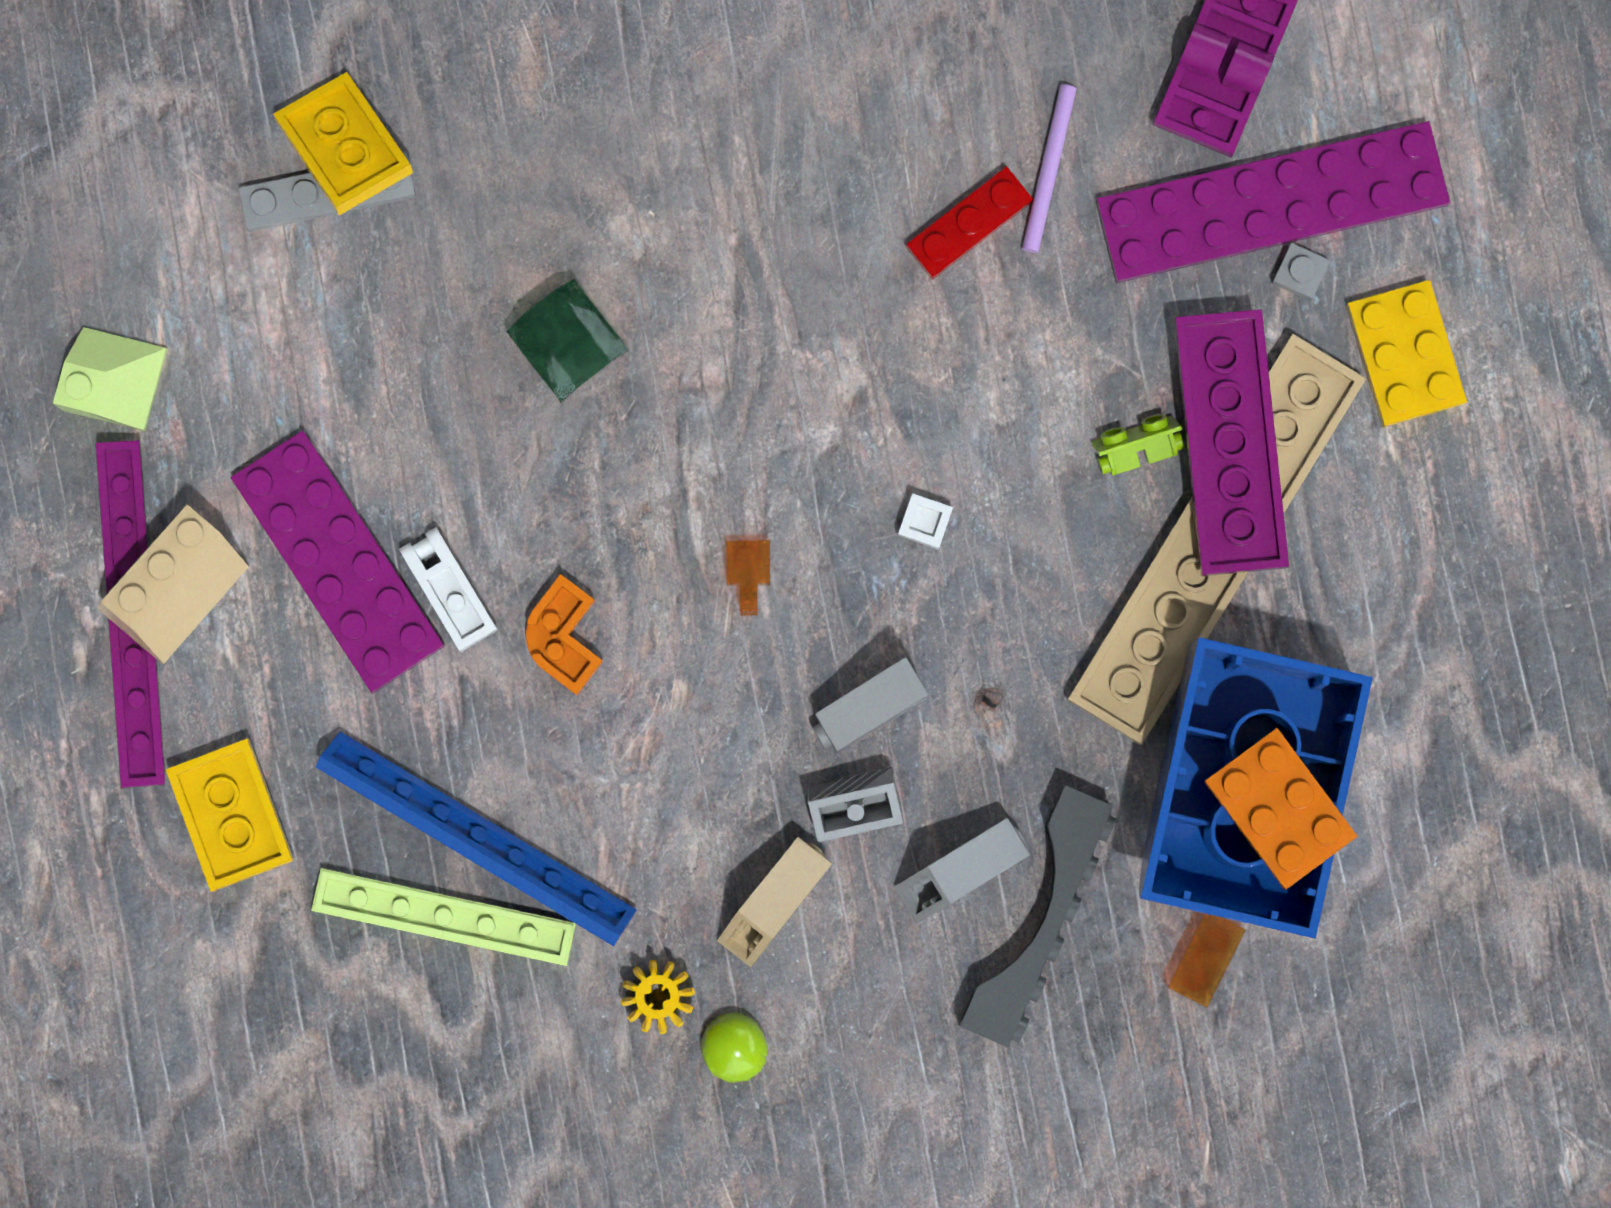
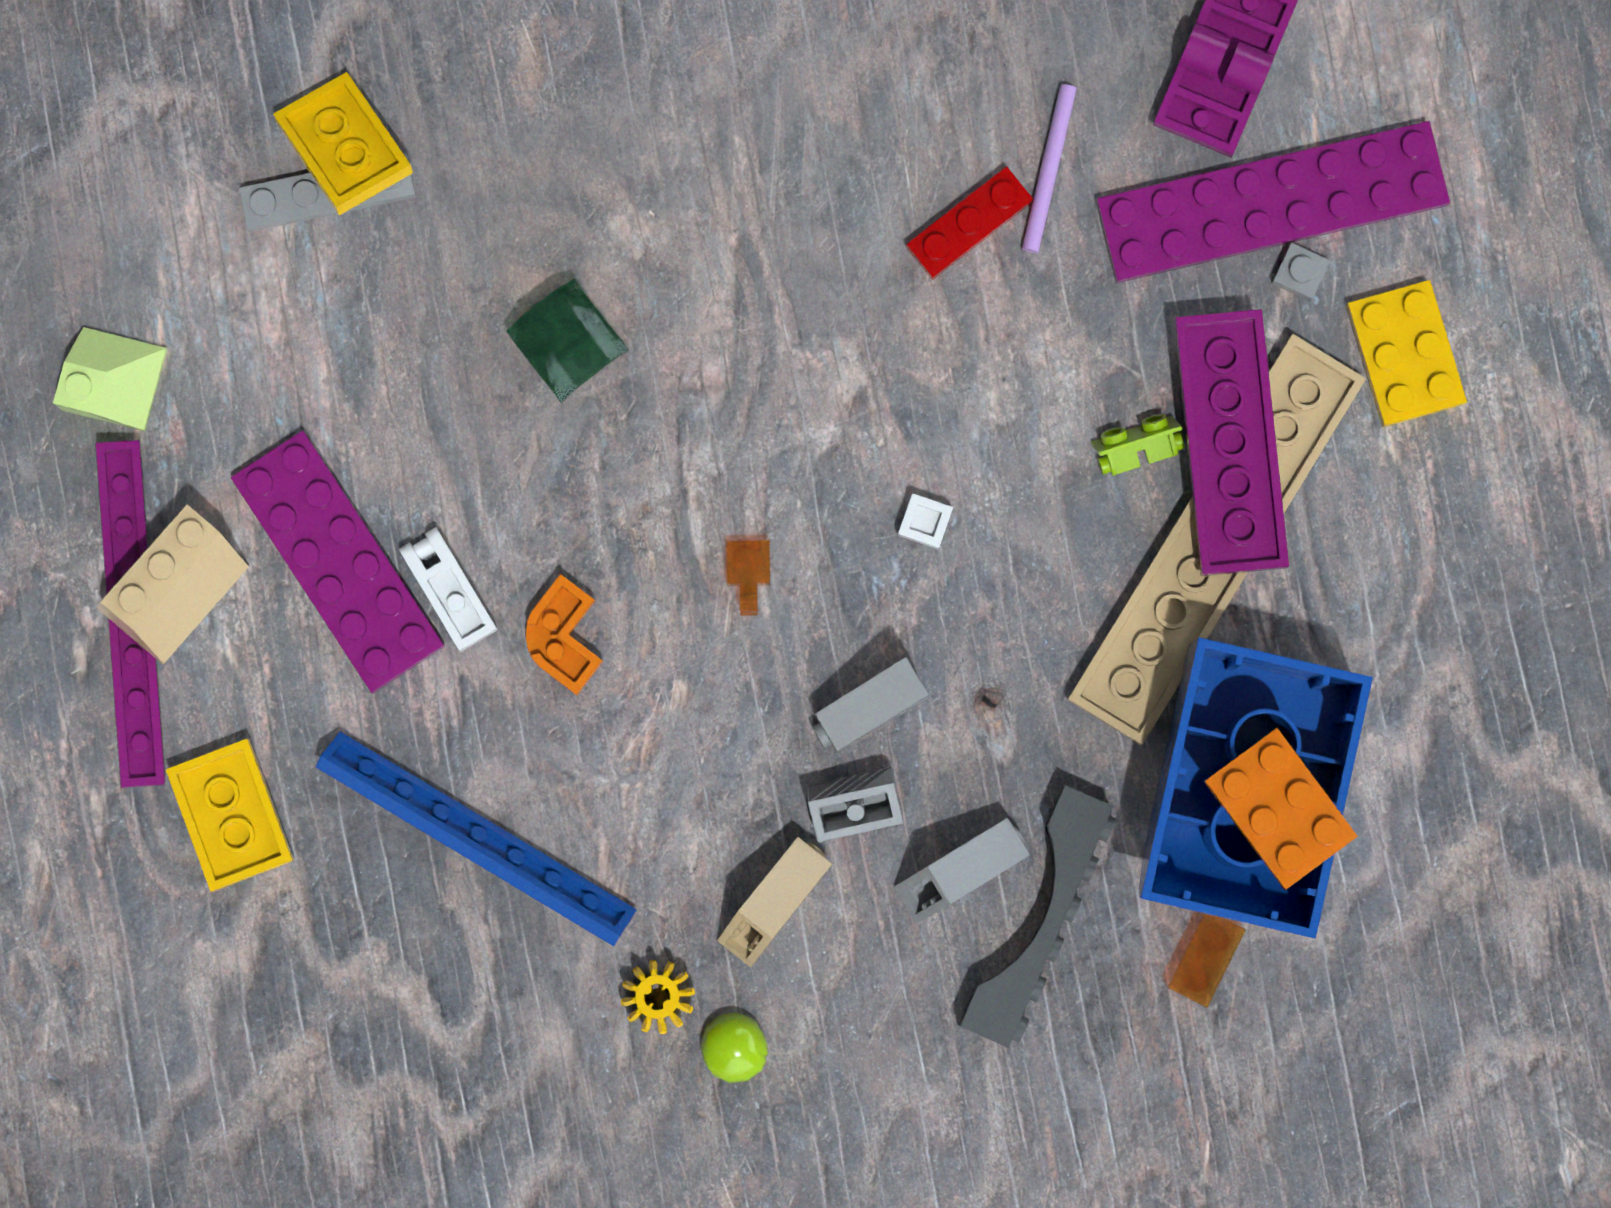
(443, 917): yellowish green tile -> none

